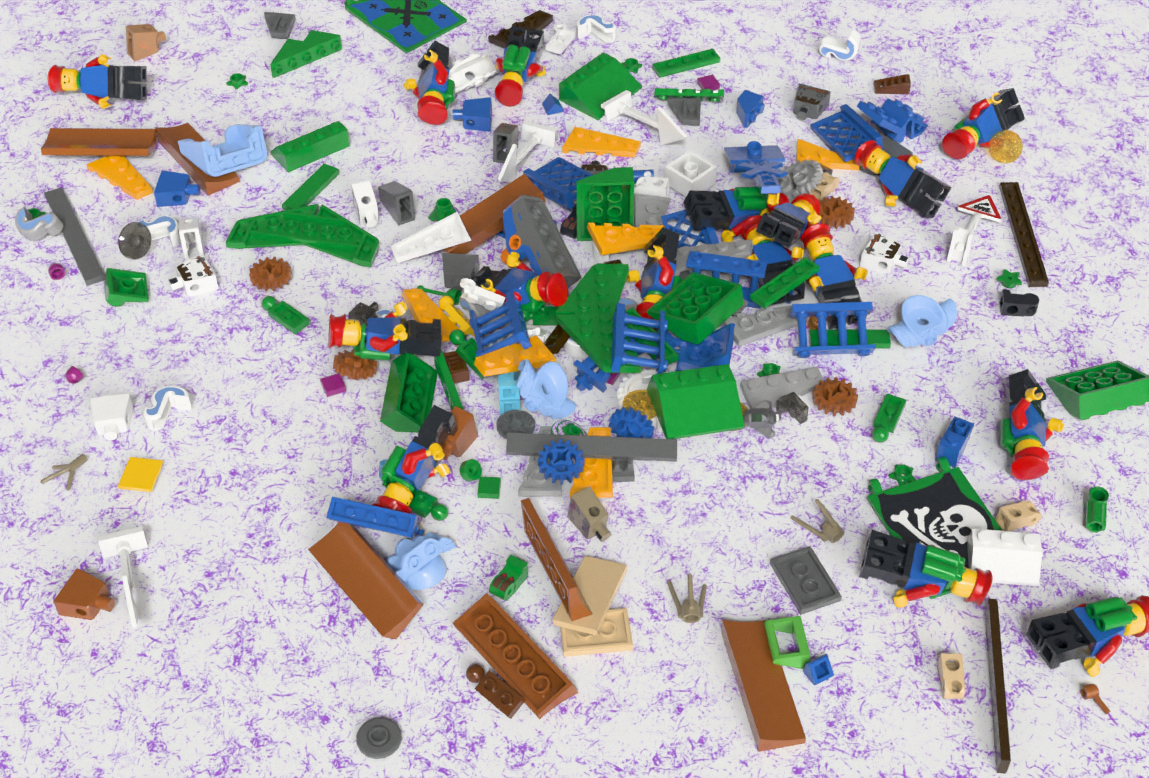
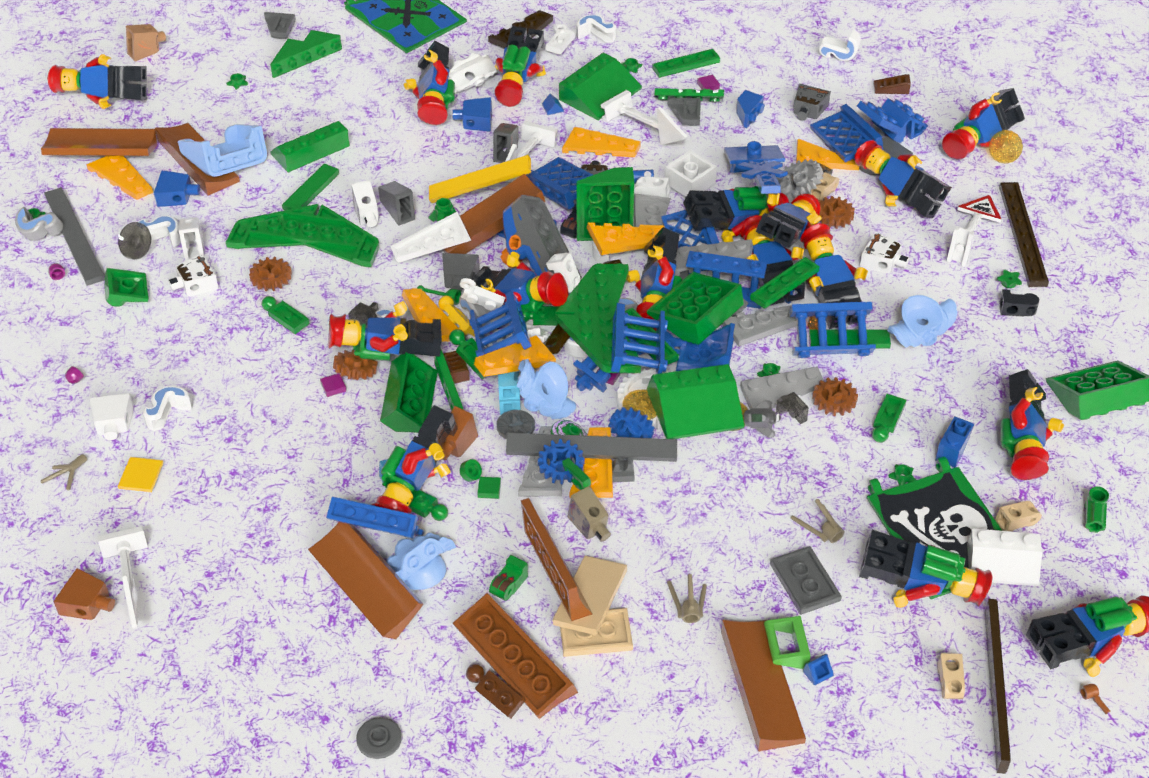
(480, 178): none -> yellow tile
(565, 265): none -> white leg
(580, 479): none -> green tile

